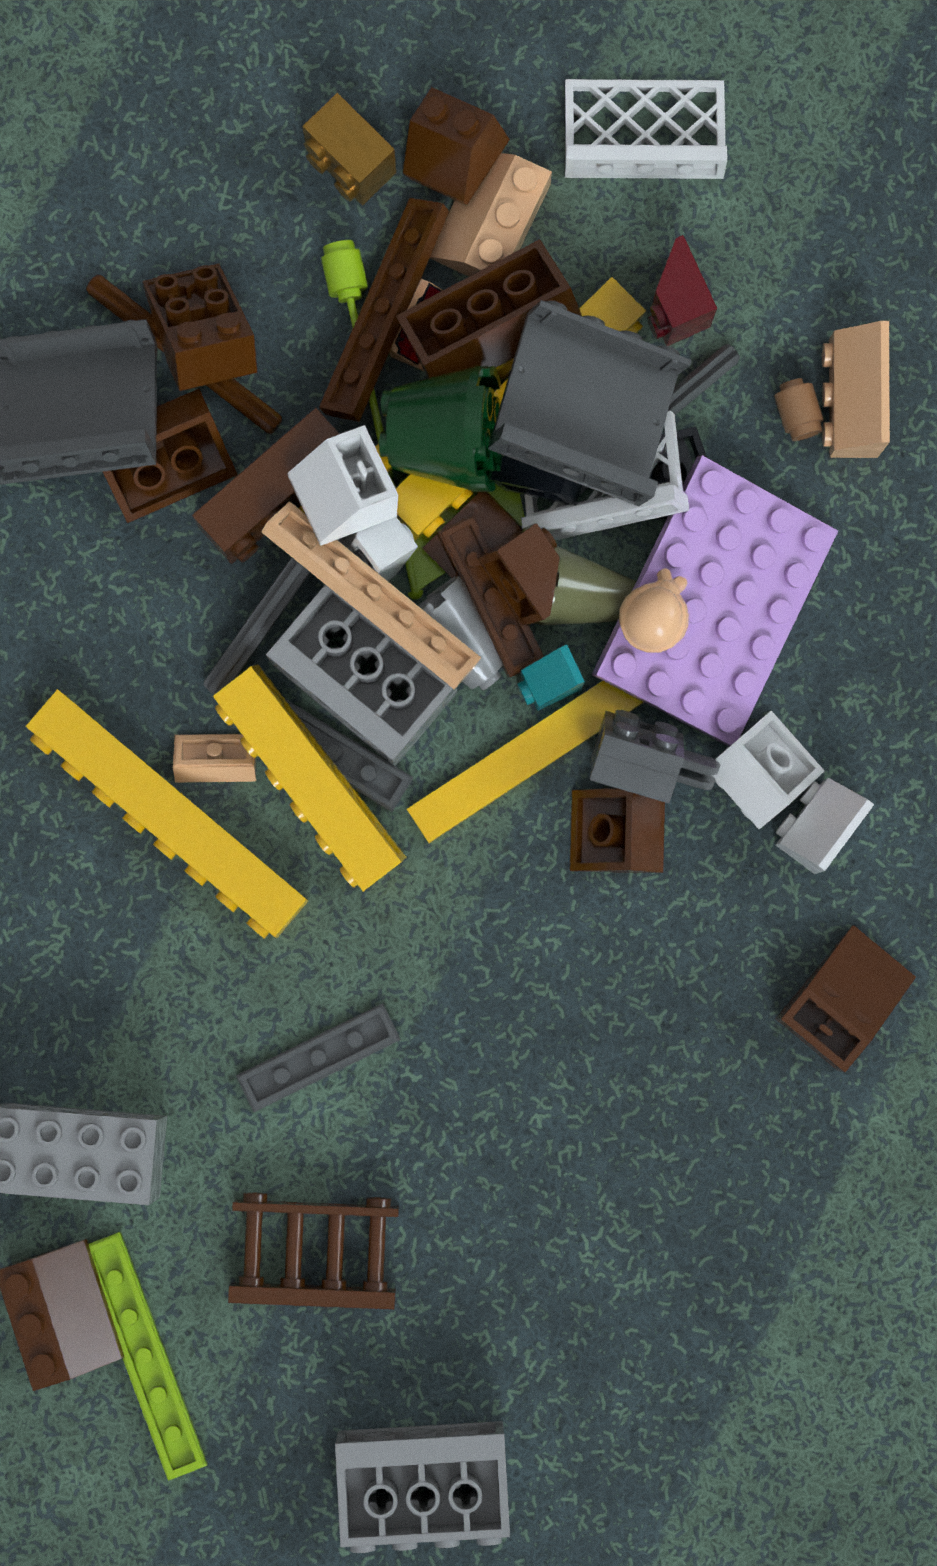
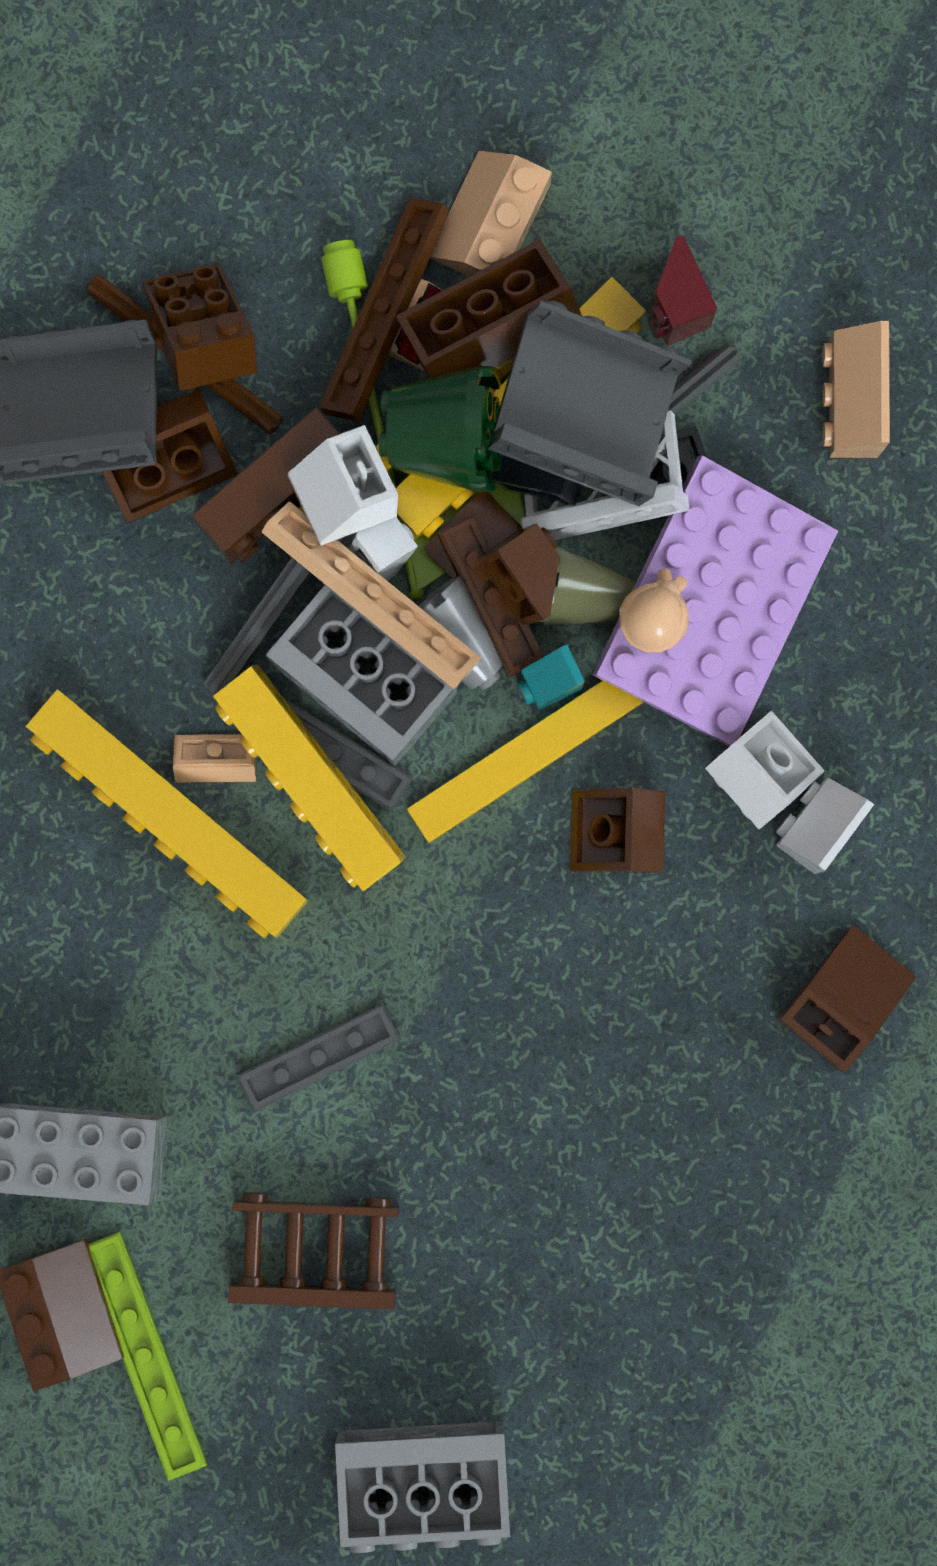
(348, 150): pearl gold brick -> none
(452, 145): reddish brown slope -> none
(647, 758): dark grey brick -> none
(648, 160): white fence -> none
(799, 409): medium nougat brick -> none

